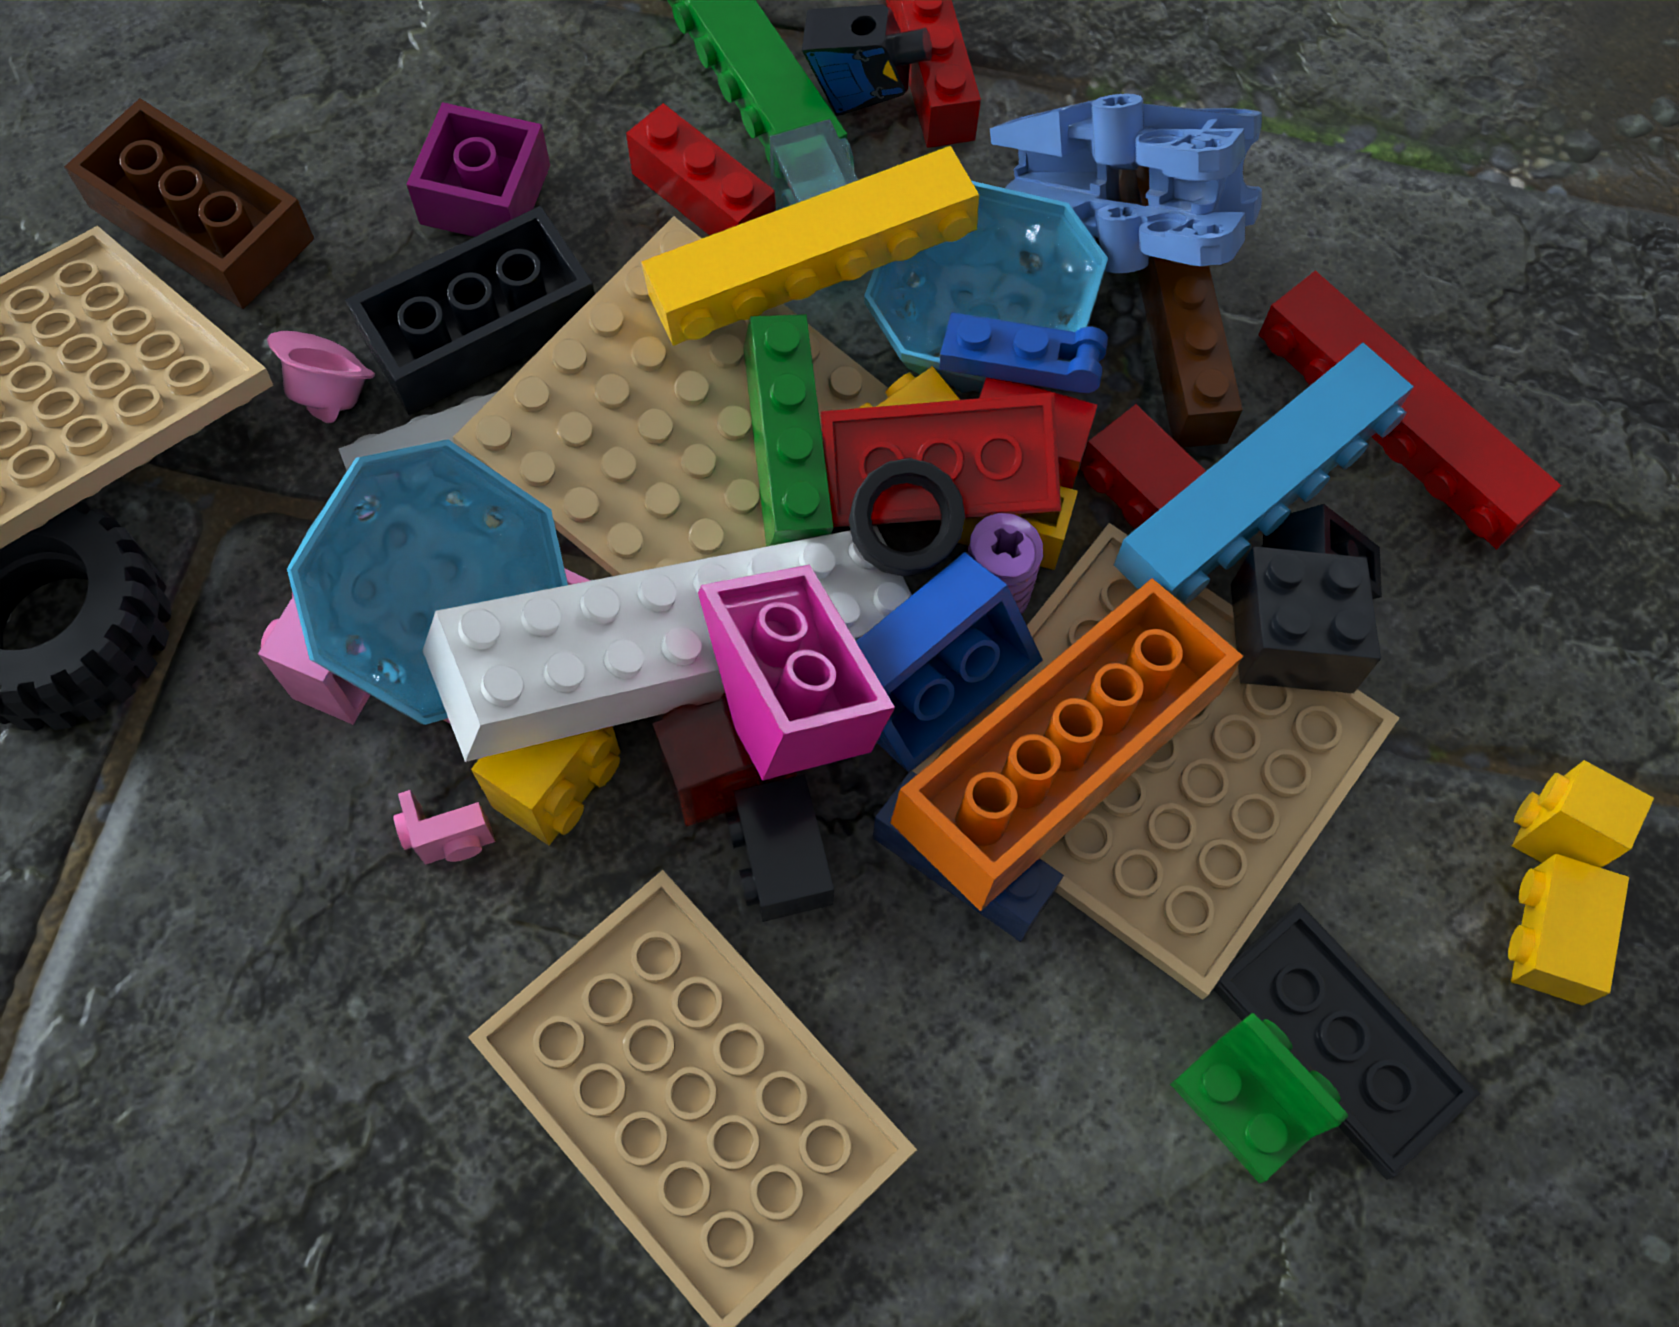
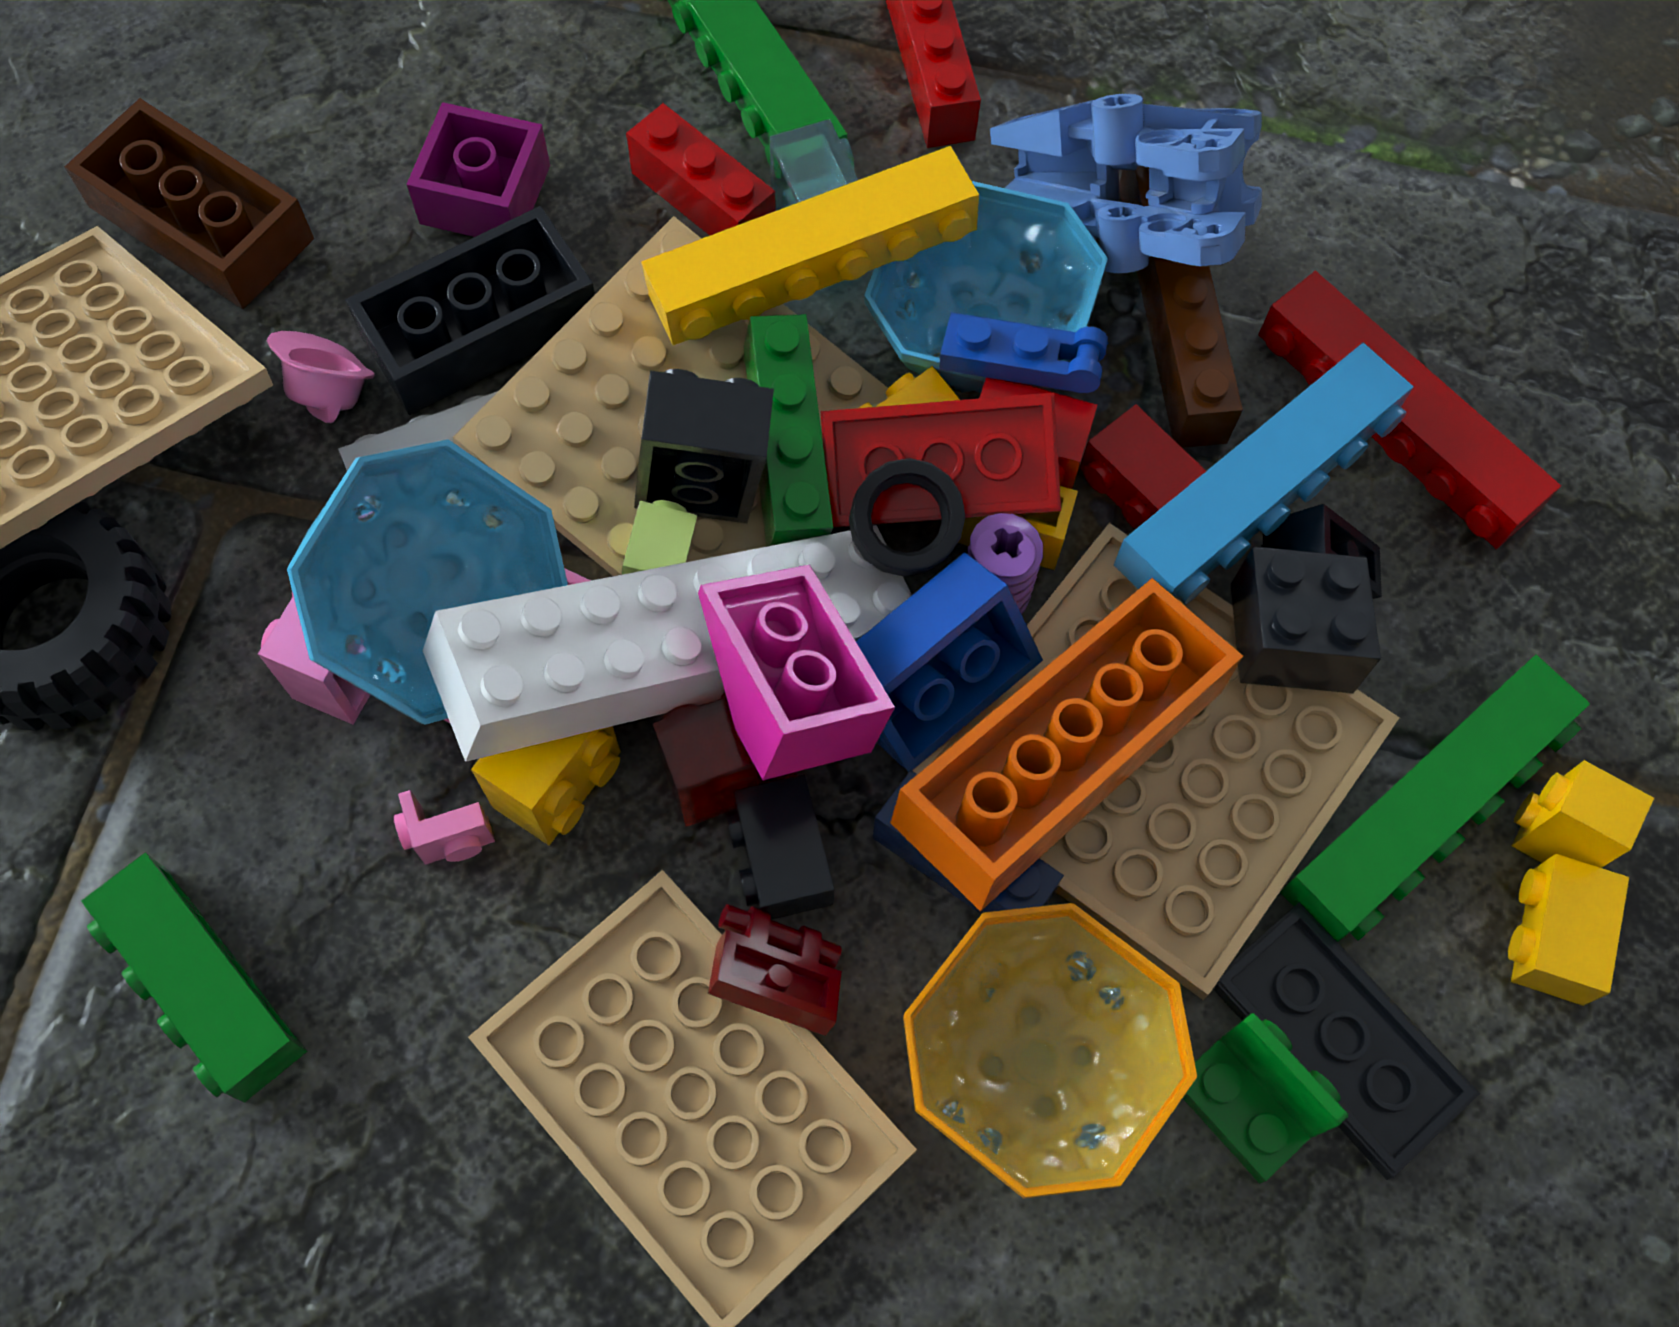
(192, 979): none -> green brick
(659, 536): none -> yellowish green brick
(703, 443): none -> black brick
(776, 969): none -> dark red plate
(861, 54): black torso -> none
(1049, 1050): none -> clear light blue rock
(1436, 799): none -> green brick

